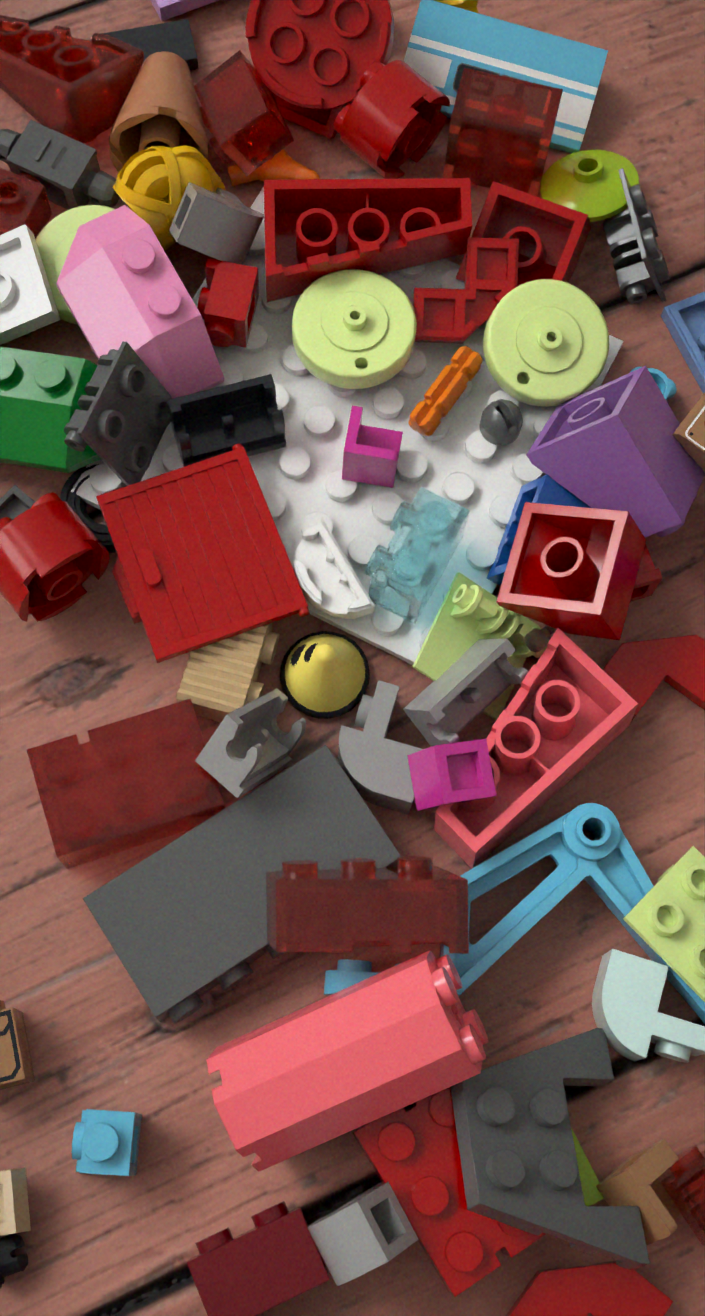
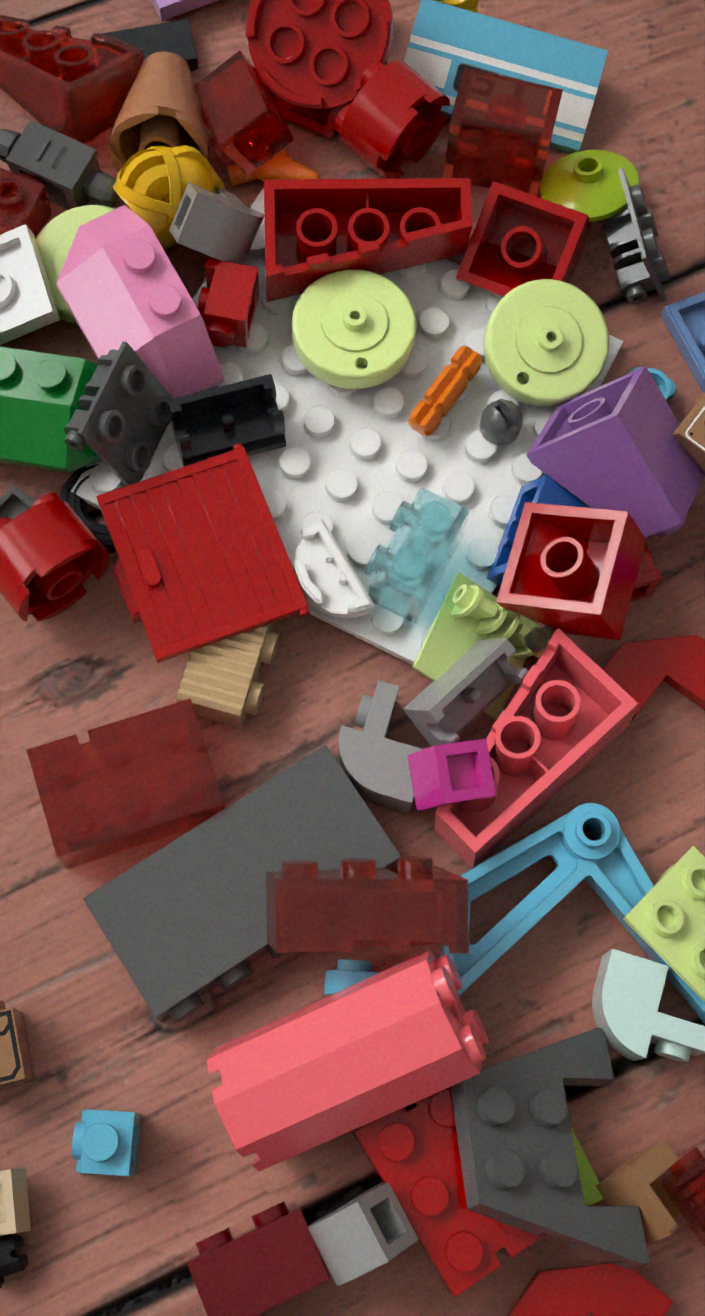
(250, 744): light grey hinge -> none
(324, 674): light yellow hat -> none
(370, 452): dark pink panel -> none
(458, 313): red tile -> none

